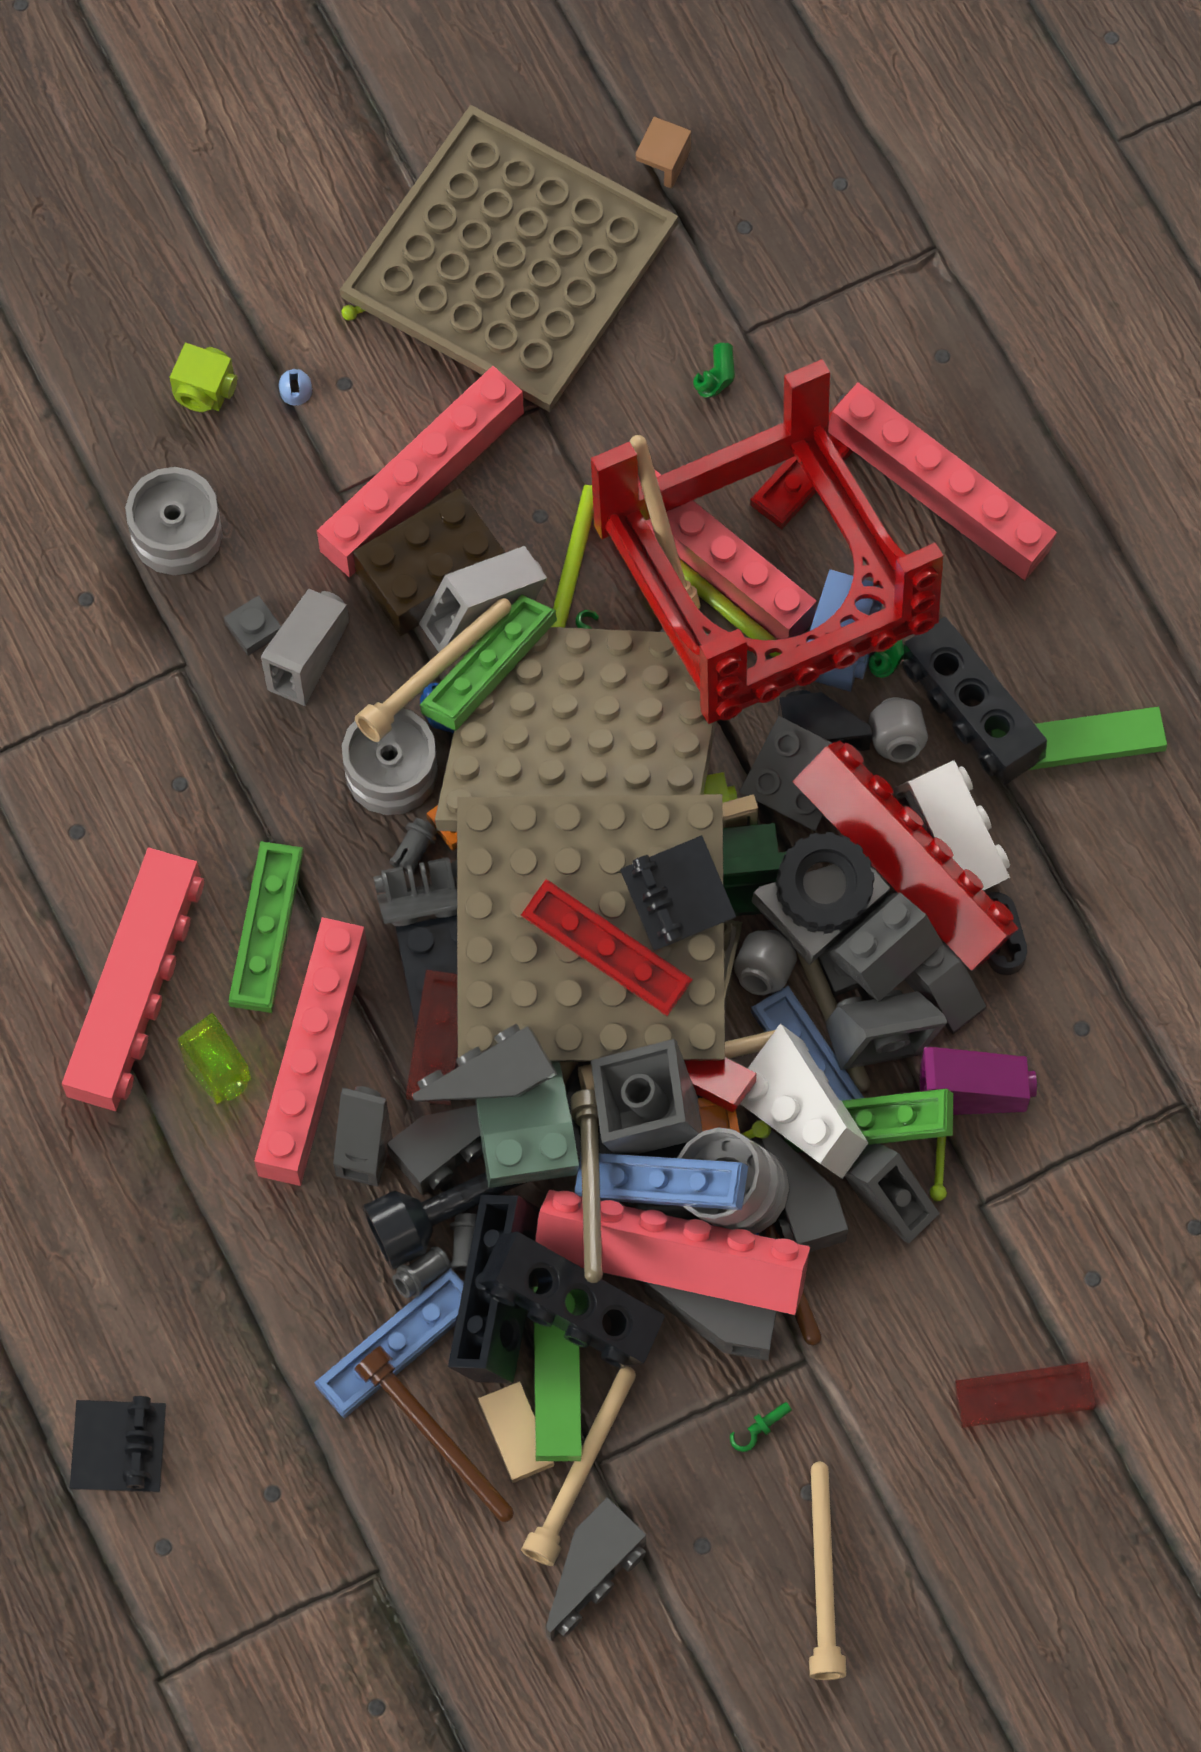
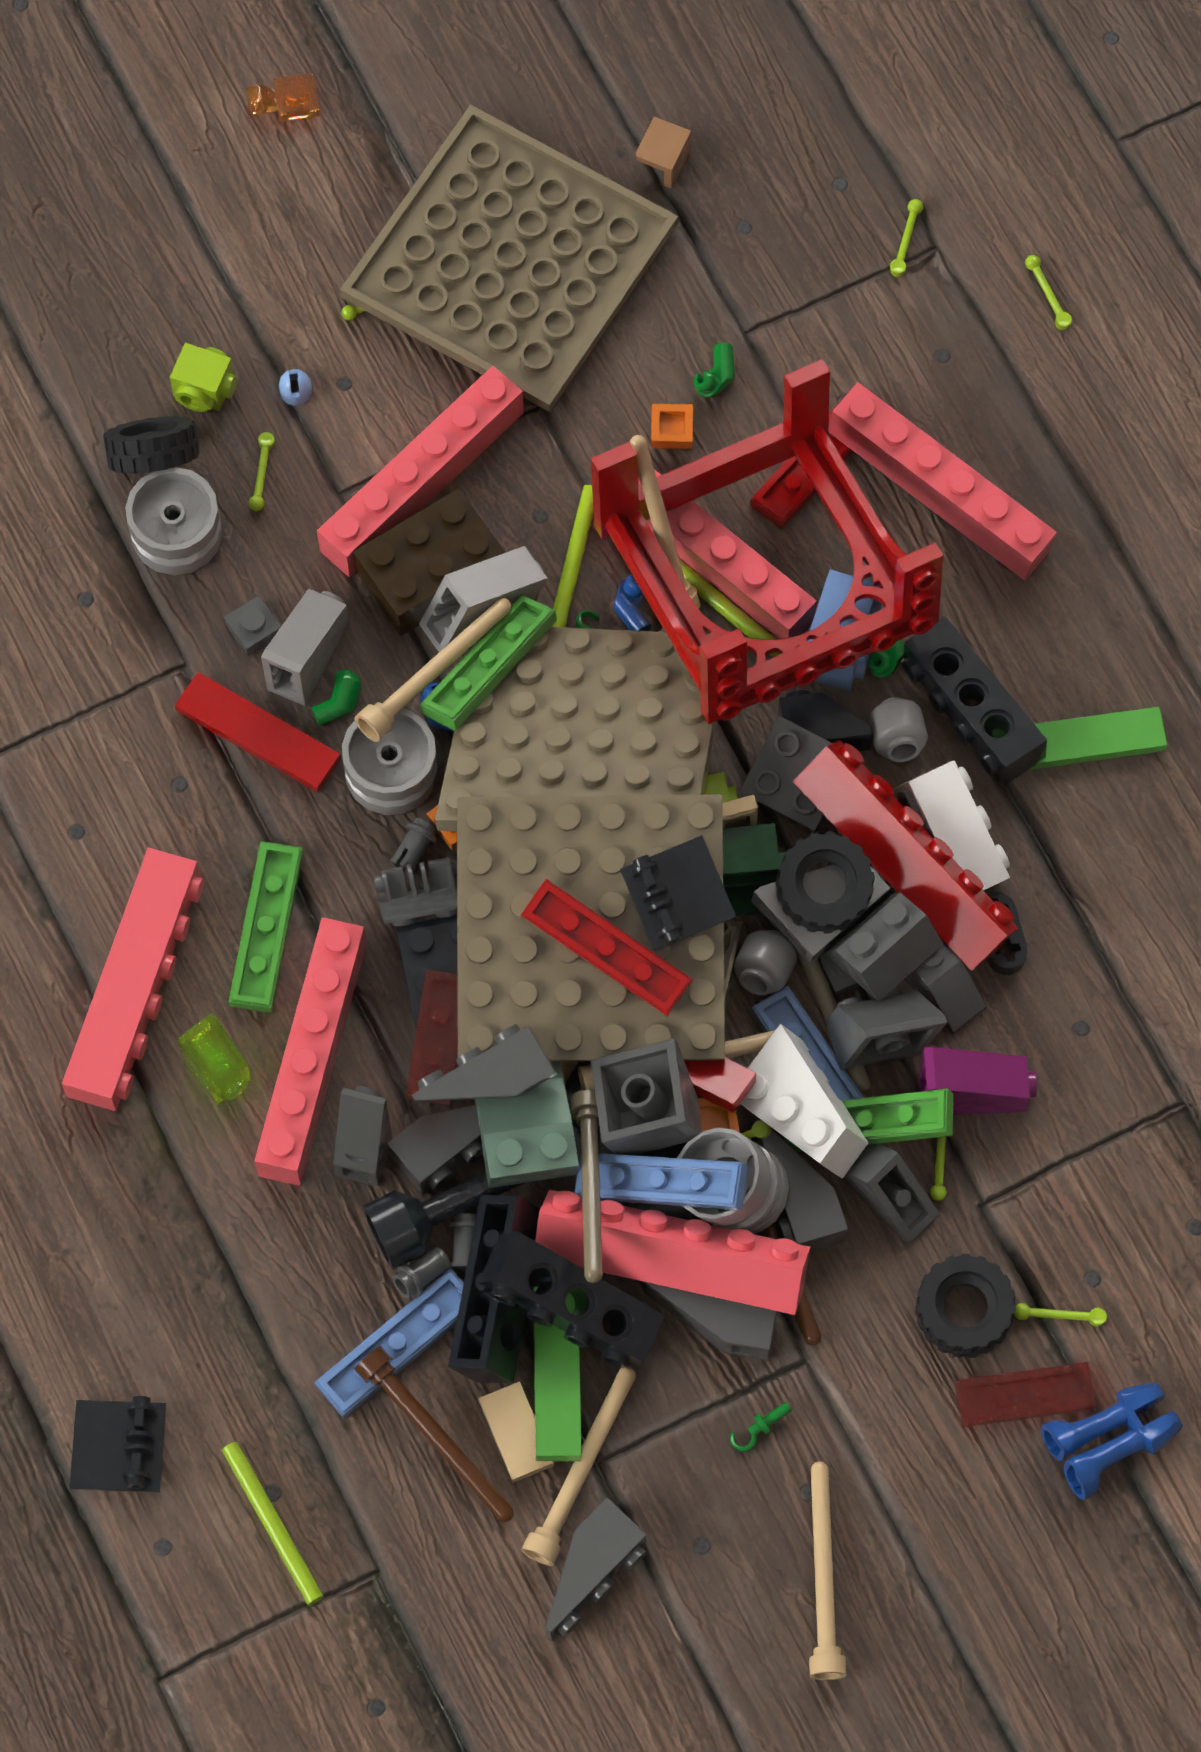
(151, 444): none -> black tyre
(258, 732): none -> red tile
(266, 443): none -> lime hinge
(272, 1523): none -> lime bar
(292, 98): none -> clear orange plate
(343, 698): none -> green arm
(628, 604): none -> blue arm
(672, 426): none -> orange plate
(898, 266): none -> lime hinge
(976, 1273): none -> black tyre
(1063, 319): none -> lime hinge
(1085, 1468): none -> blue piece
(1096, 1317): none -> lime hinge

